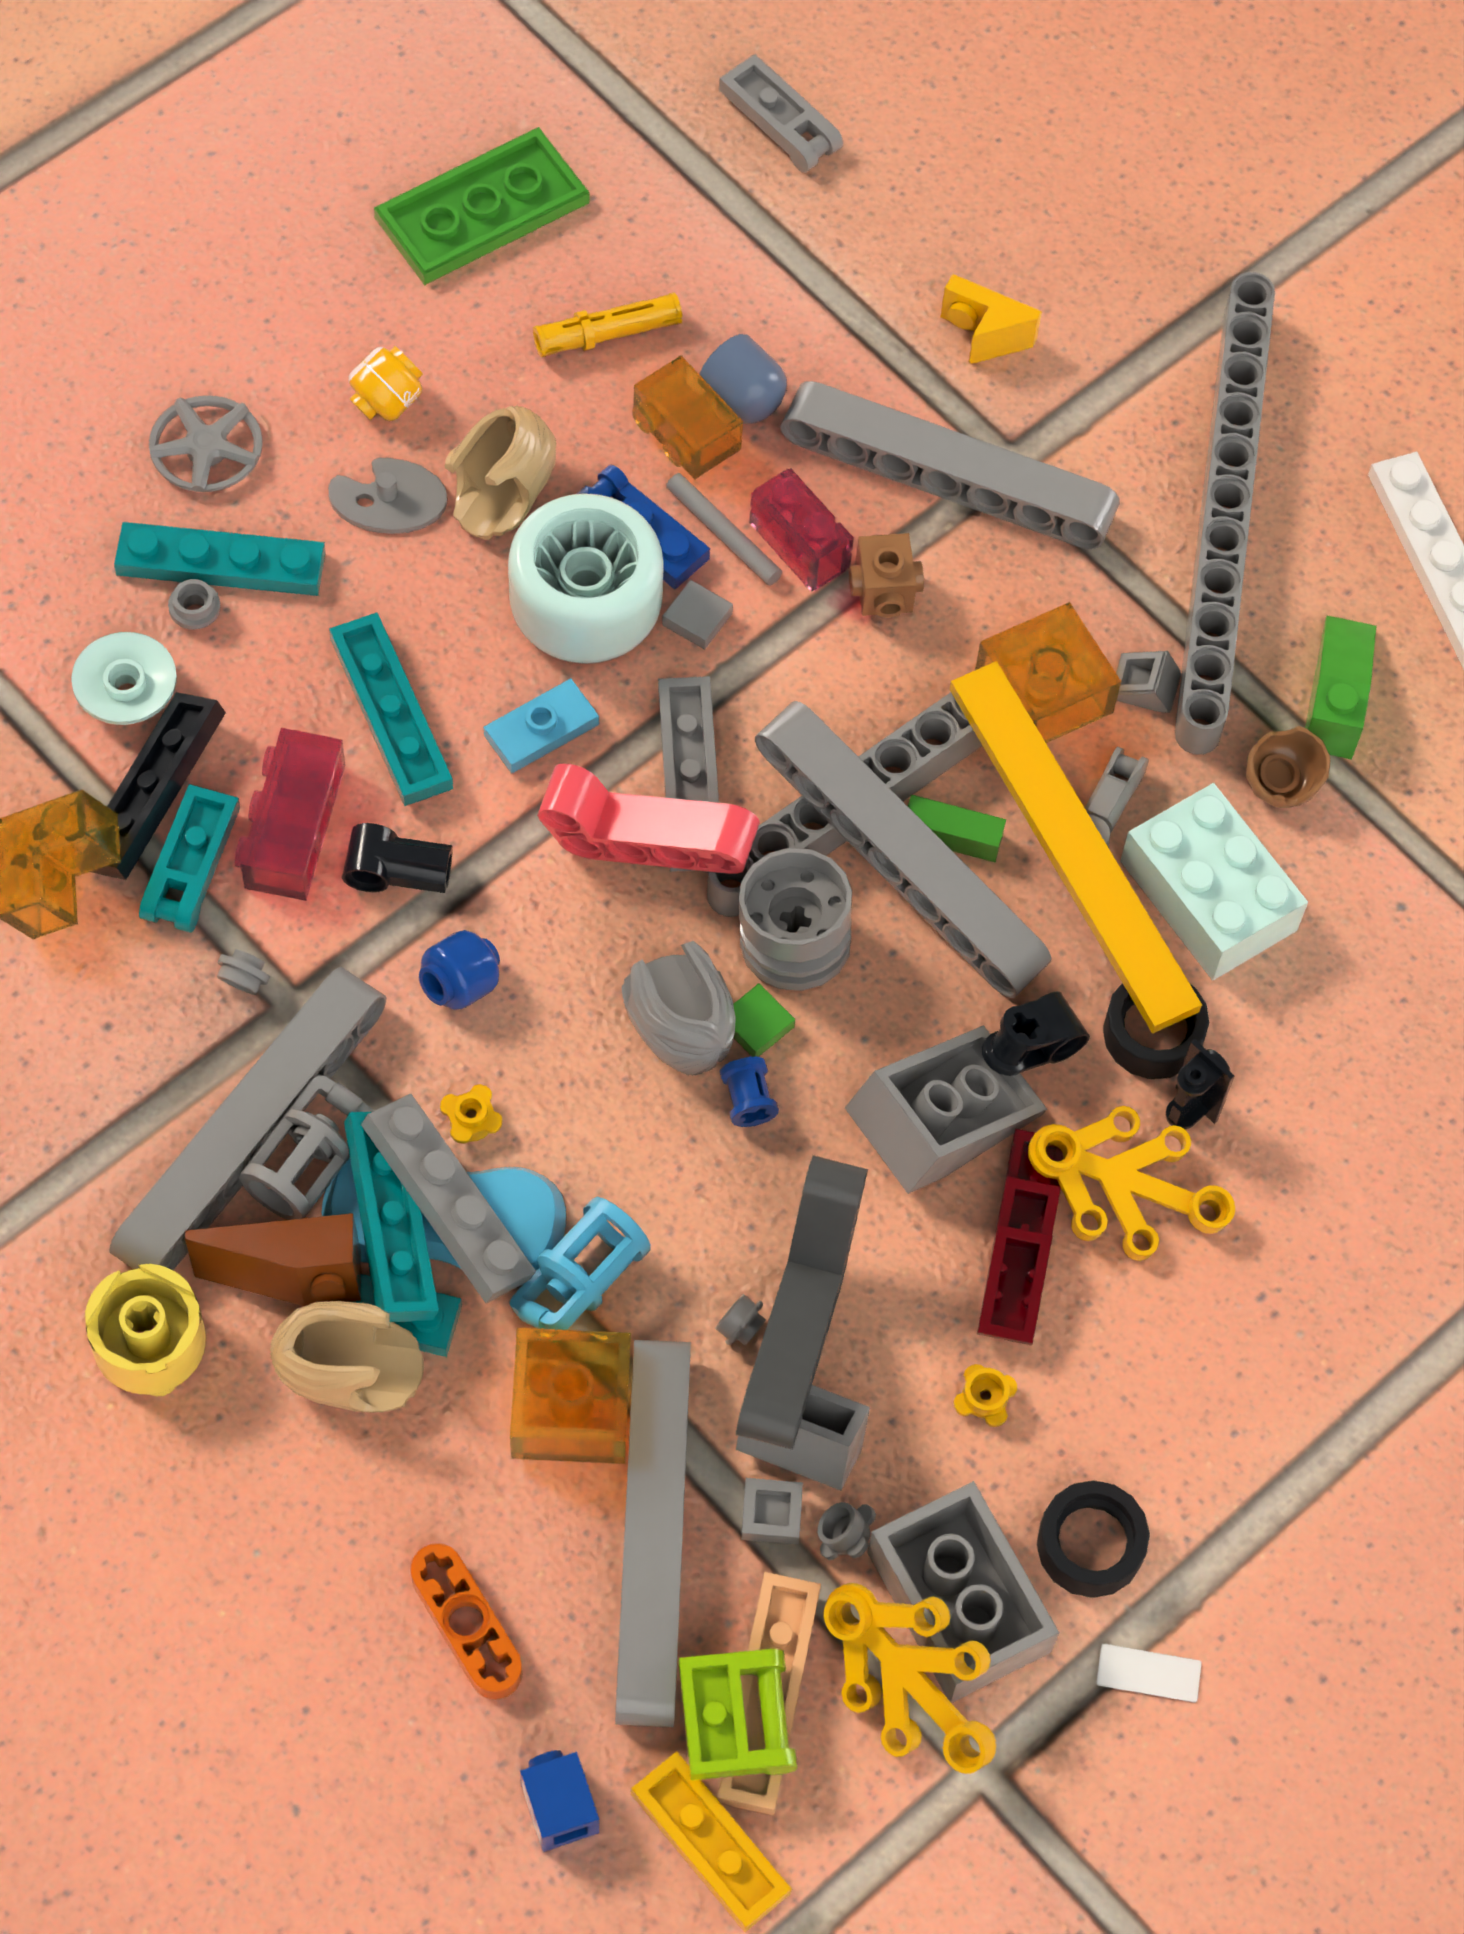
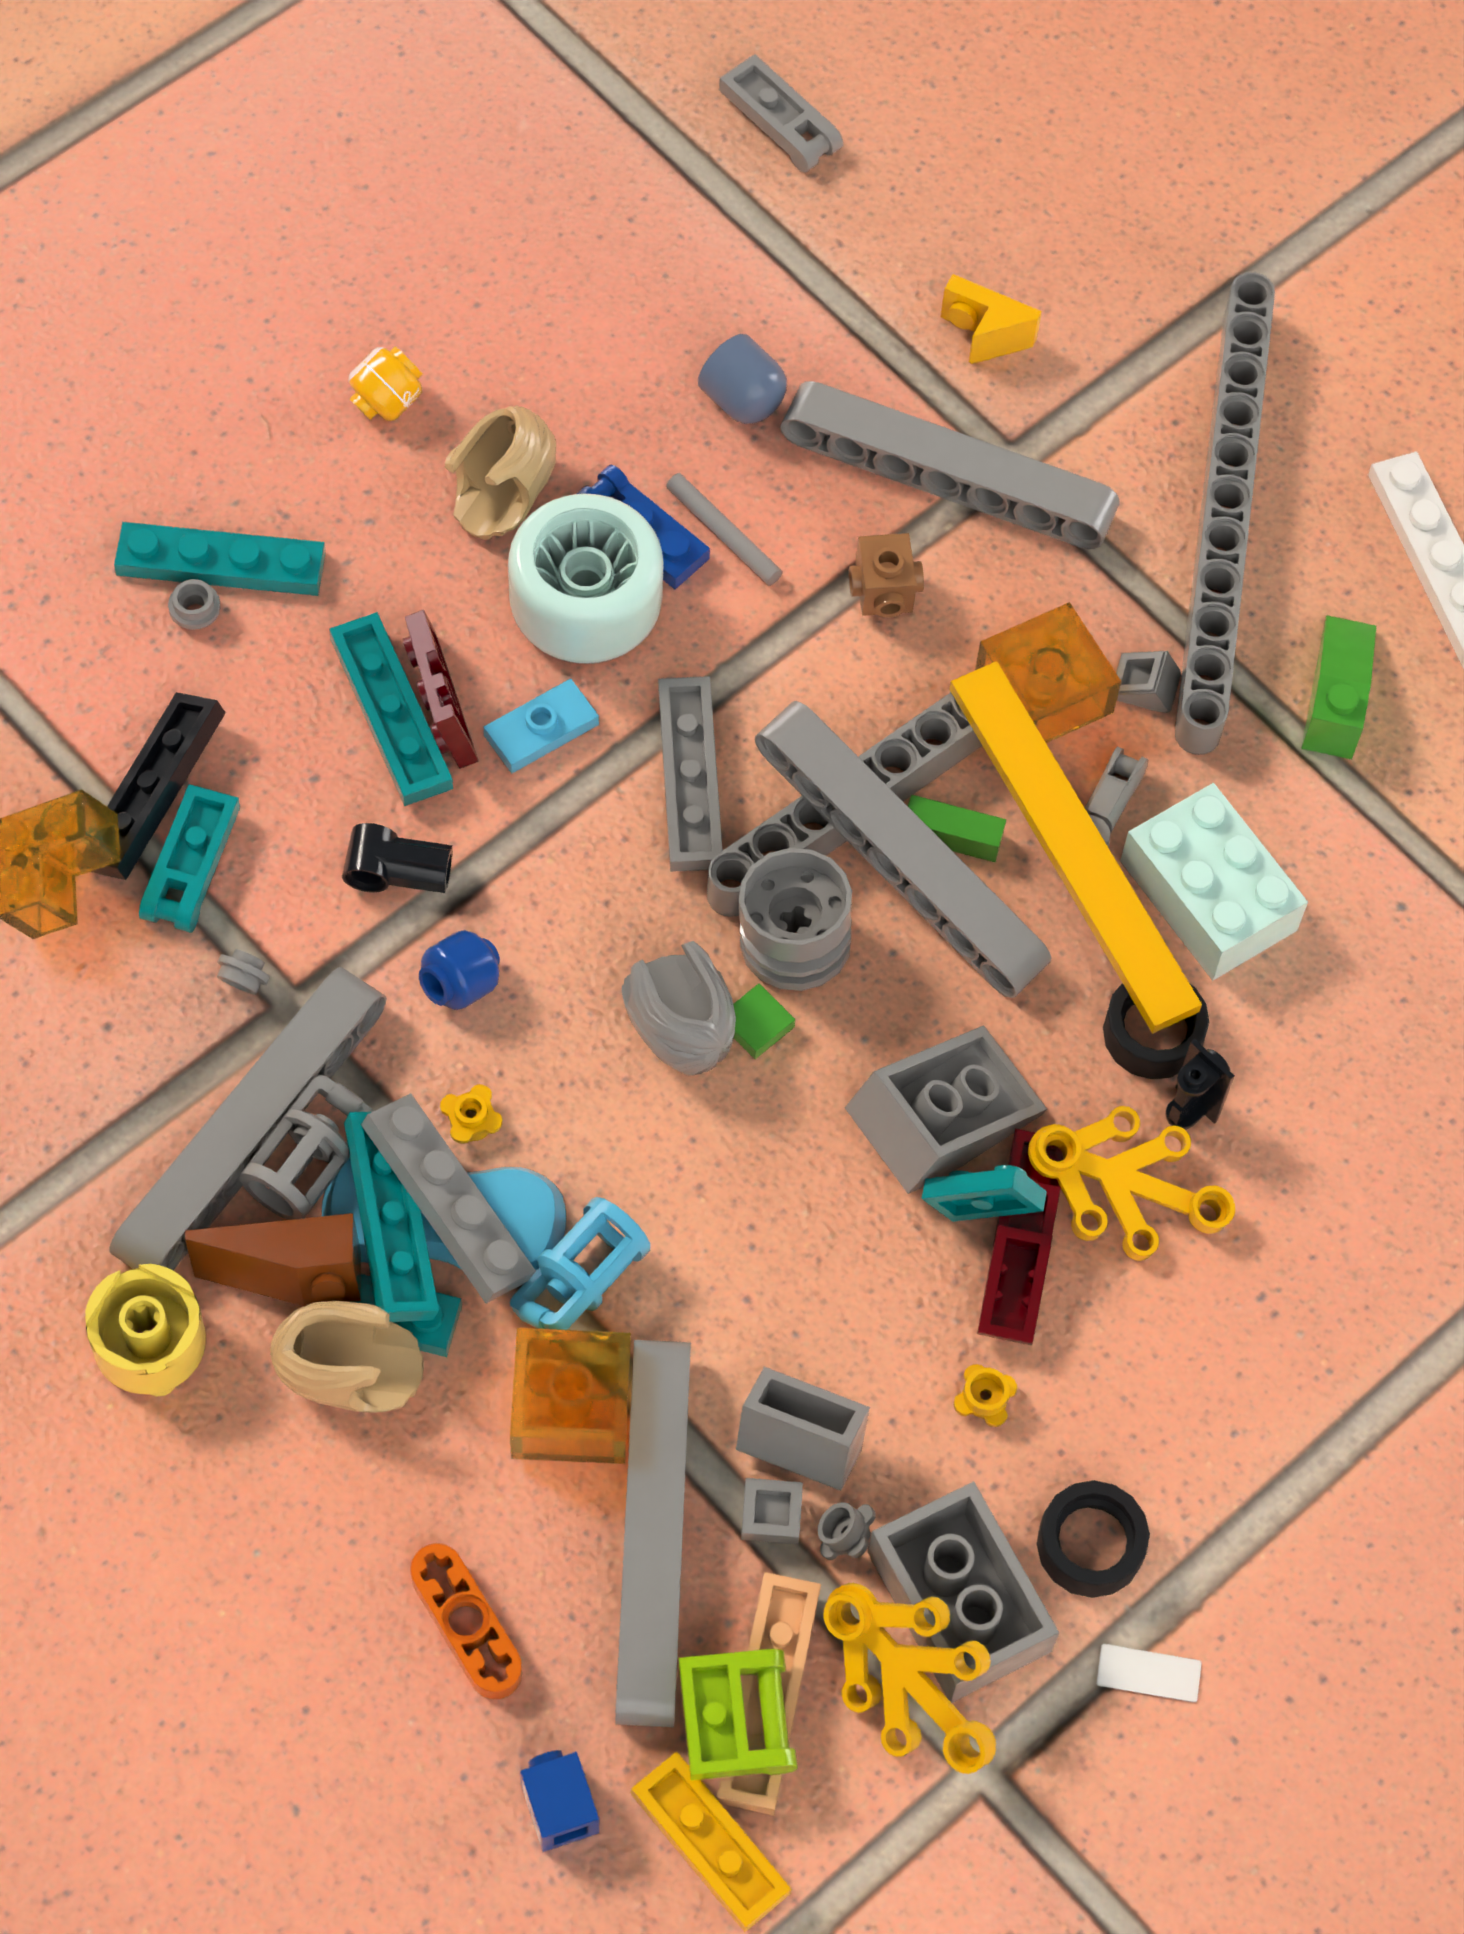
(118, 661): light aqua dish -> none
(205, 443): light grey wheel -> none
(291, 813): clear pink brick -> none
(403, 498): light grey piece -> none
(438, 690): none -> dark red wing
(481, 205): bright green tile -> none
(587, 329): yellow pin -> none
(645, 828): coral beam -> none
(687, 417): clear yellow brick -> none
(697, 614): light grey tile -> none
(741, 1321): light grey plate -> none
(749, 1092): blue bush -> none
(801, 529): clear pink brick -> none
(803, 1303): dark grey beam -> none
(984, 1194): none -> teal plate
(1034, 1036): black piece -> none
(1288, 767): medium nougat hair -> none

